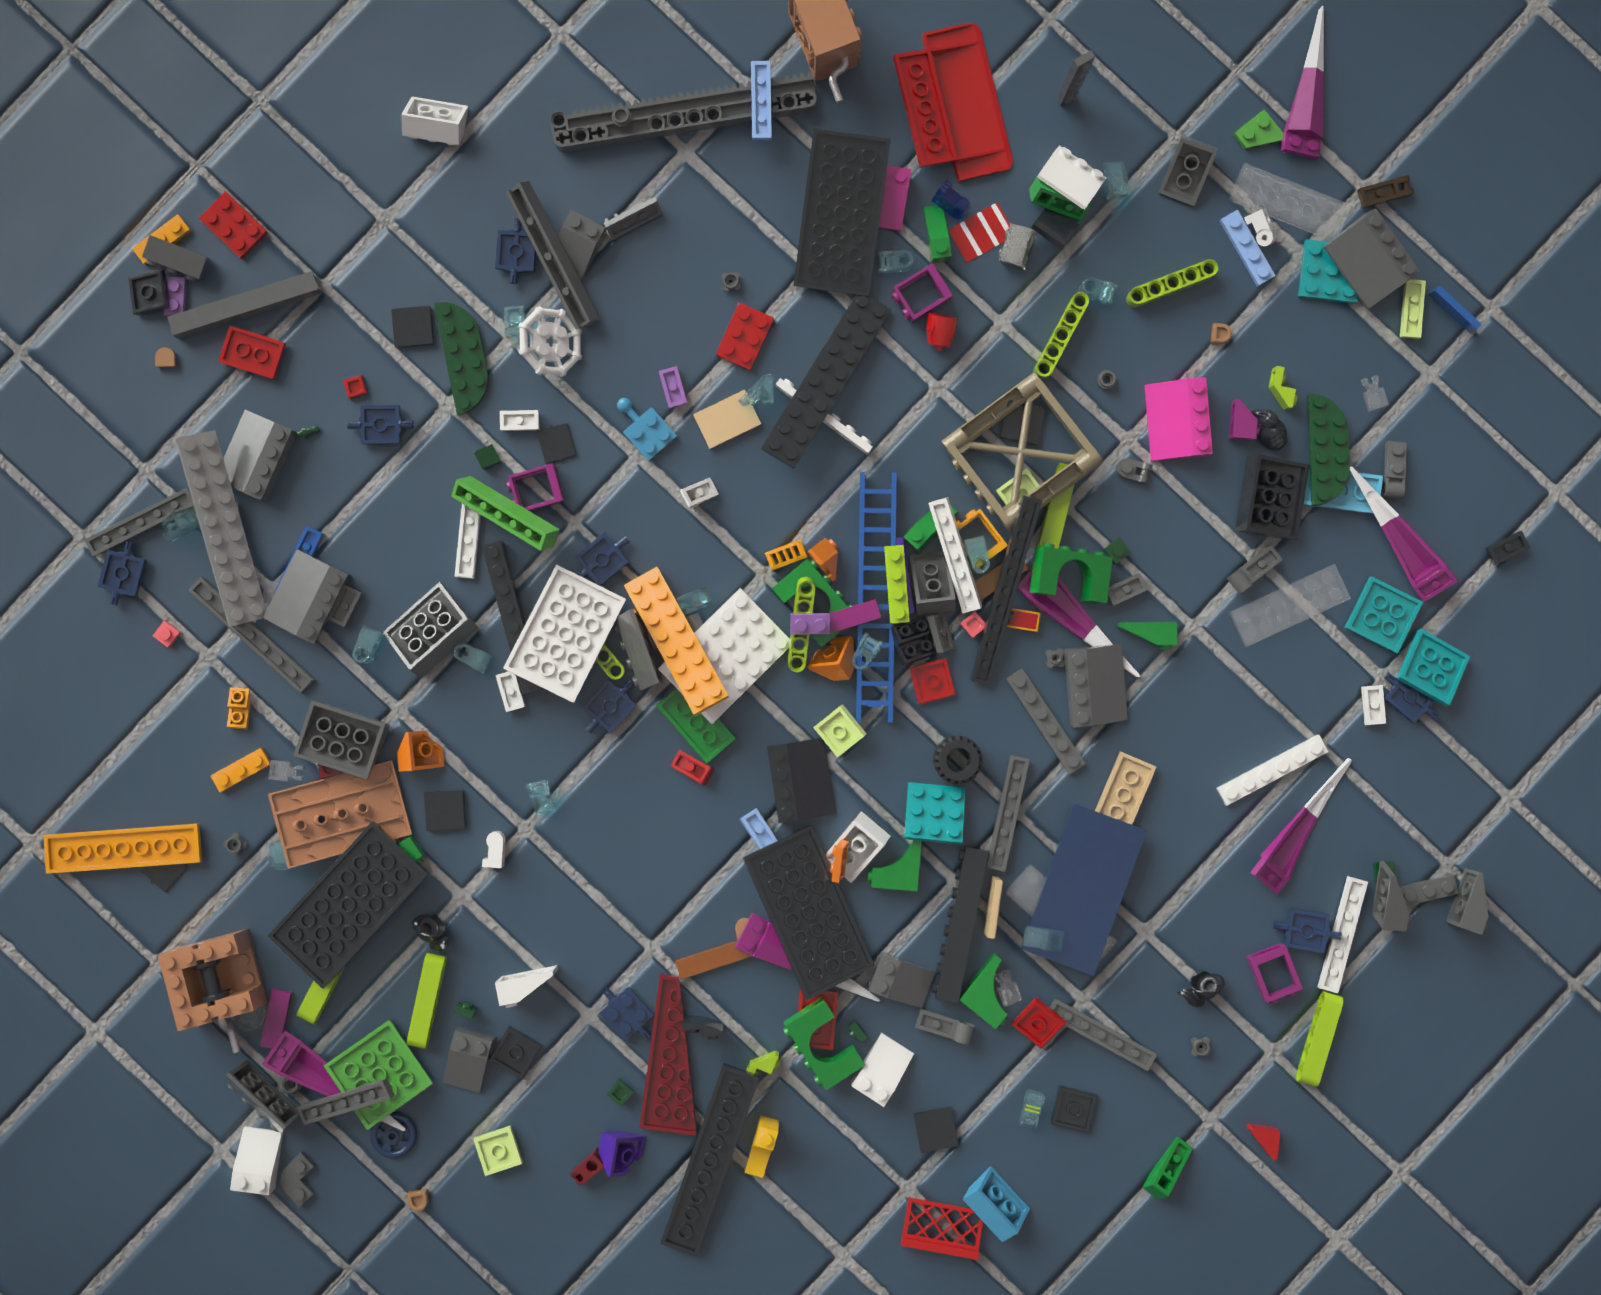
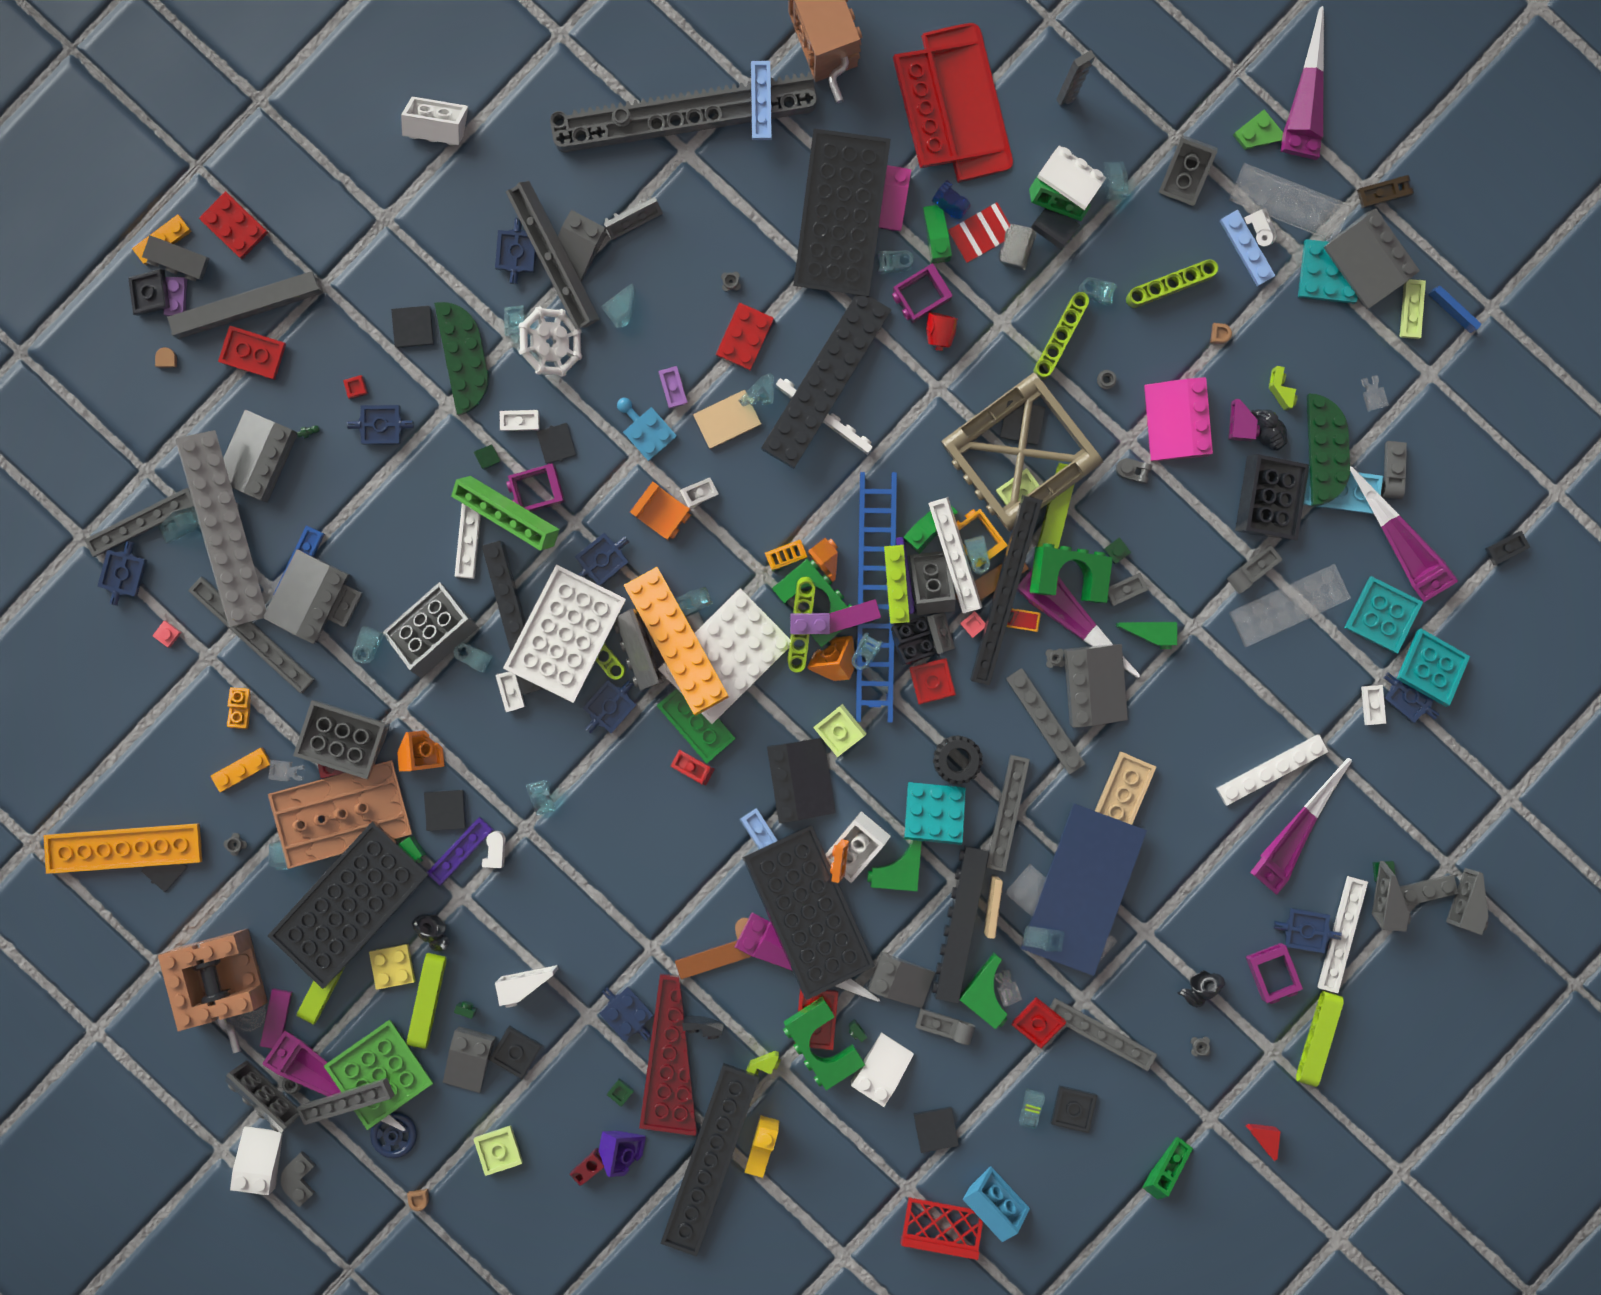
(392, 966): none -> light yellow plate
(460, 851): none -> dark purple tile
(620, 307): none -> clear light blue slope
(661, 511): none -> orange panel

